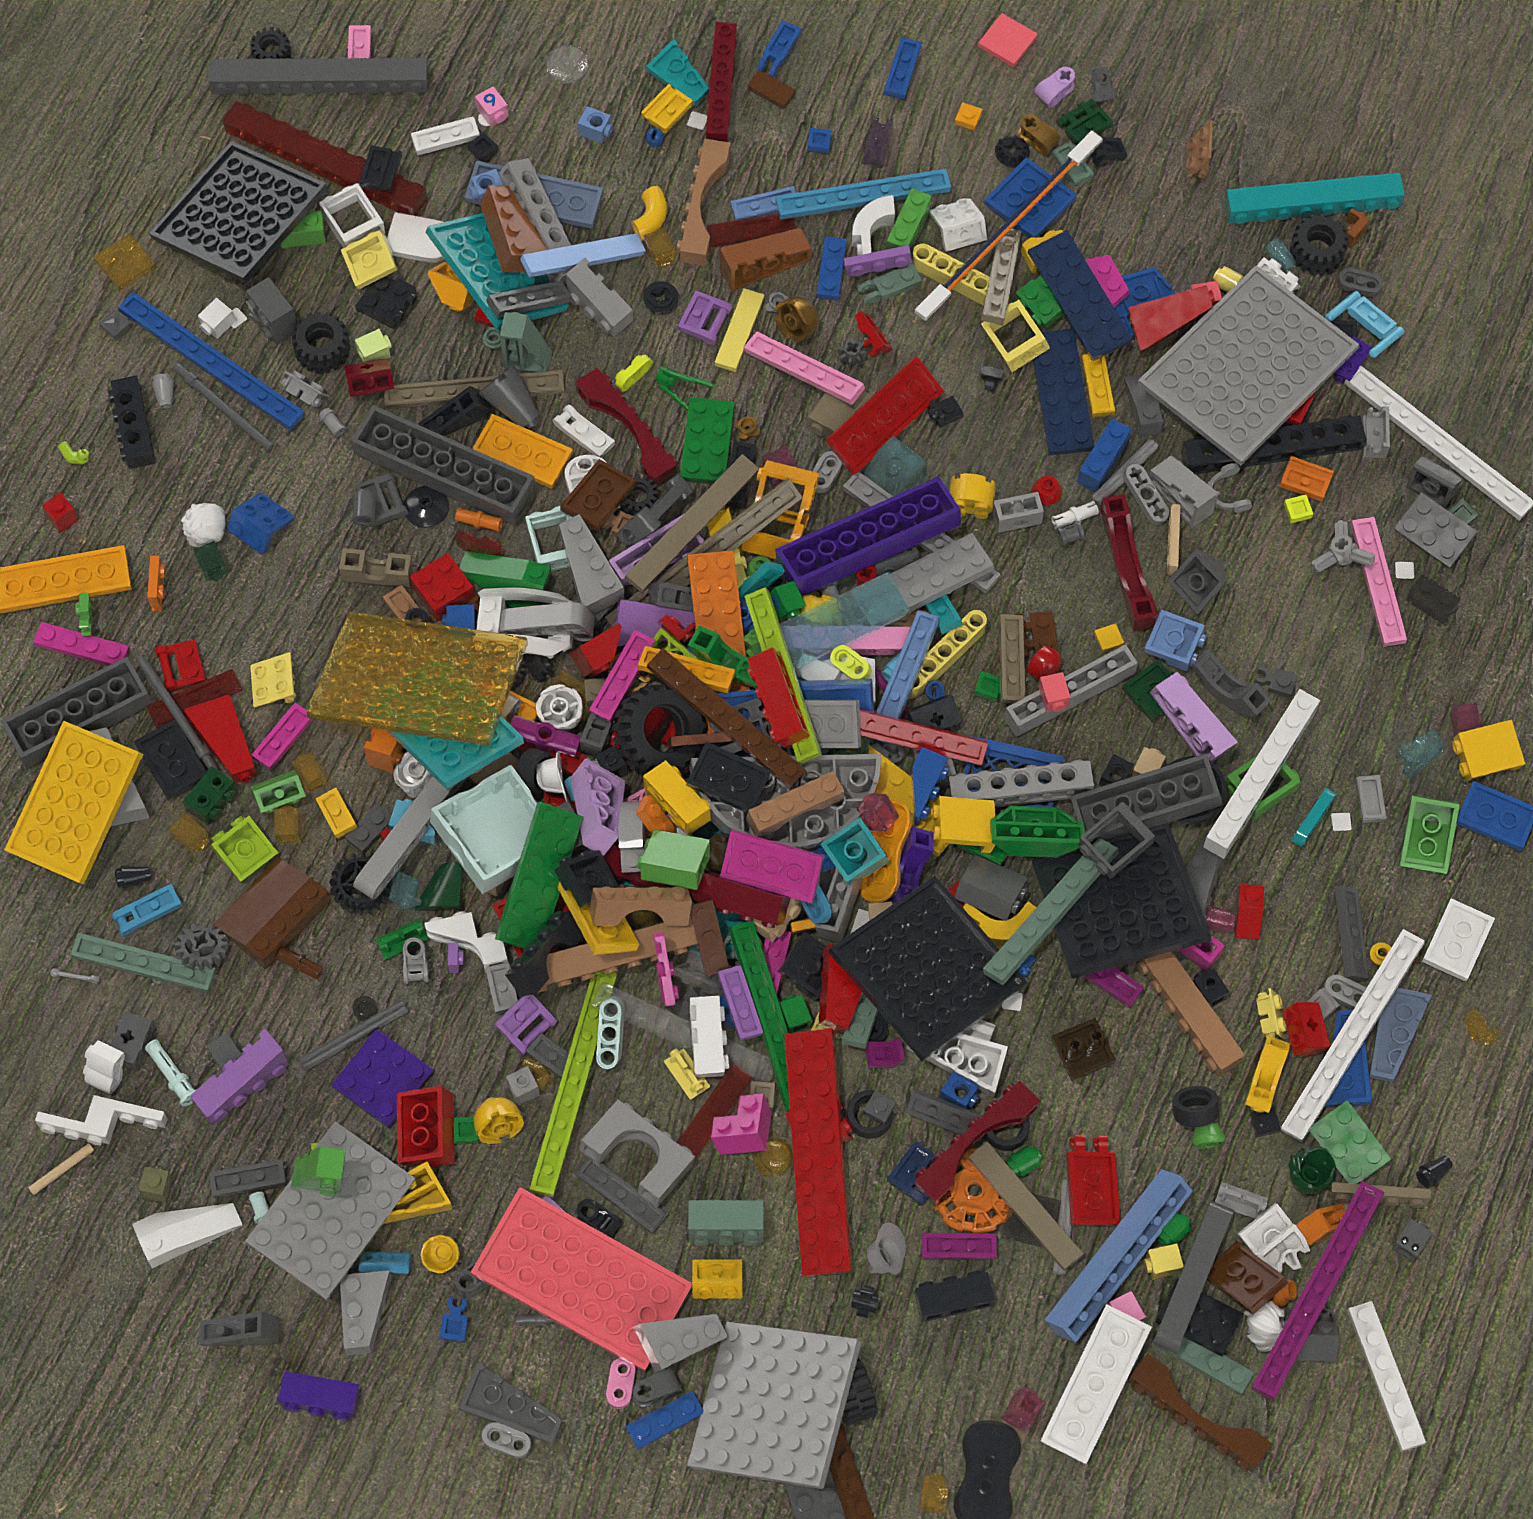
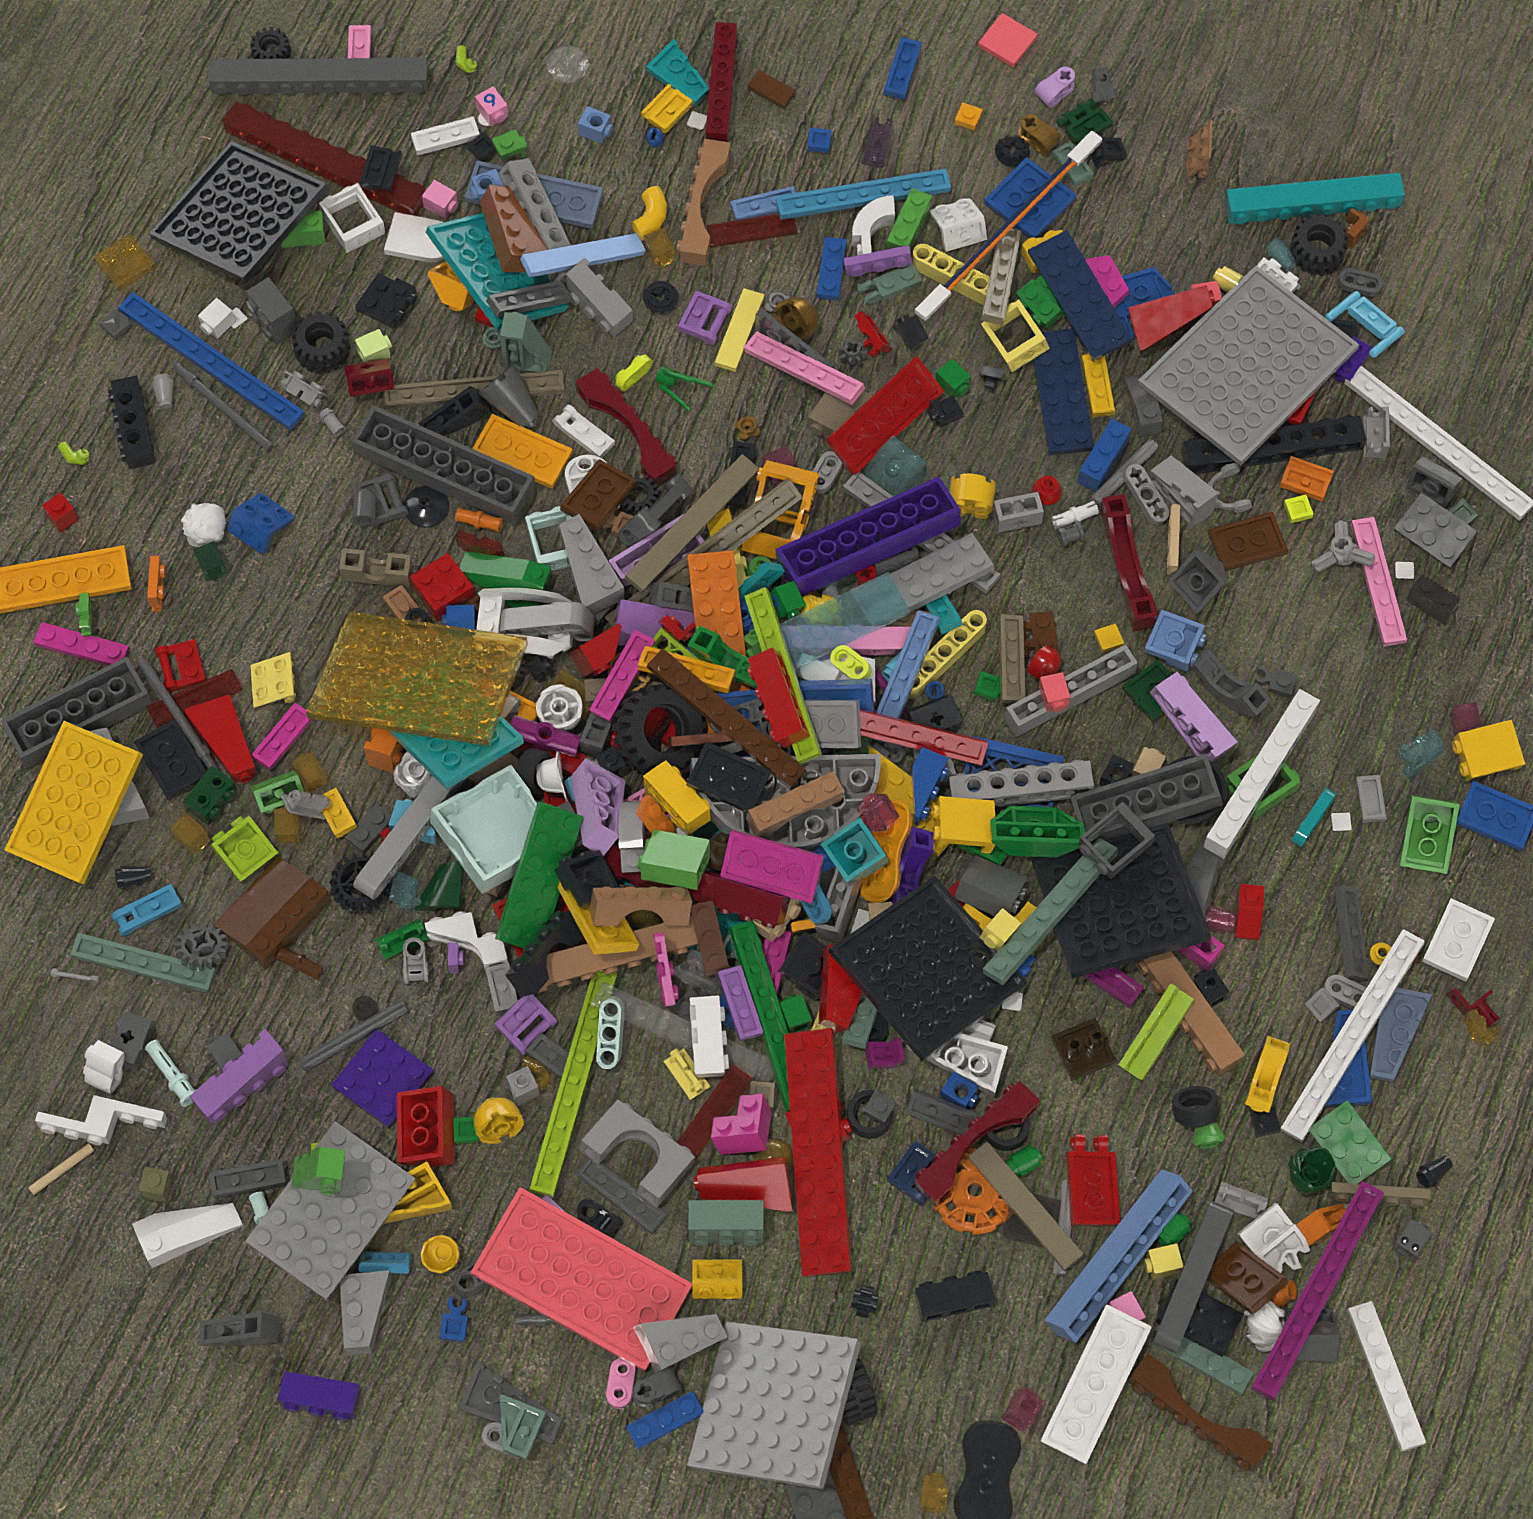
(305, 804): none -> light grey hinge
(369, 259): light yellow plate -> none
(440, 199): none -> bright pink brick
(462, 61): none -> lime arm
(510, 145): none -> bright green bracket
(519, 1426): none -> sand green wing
(706, 440): green plate -> none
(748, 1180): none -> red slope
(763, 257): dark orange wedge -> none
(773, 329): none -> dark grey wing
(779, 47): blue hinge -> none
(887, 1251): light grey piece -> none
(910, 330): none -> black bracket
(953, 379): none -> green brick
(959, 1246): magenta plate -> none
(999, 930): none -> light yellow brick
(1156, 1032): none -> lime fence
(1248, 541): none -> reddish brown tile
(1271, 1006): light yellow hinge -> none
(1306, 1029): red brick -> none
(1480, 1004): none -> dark red bracket

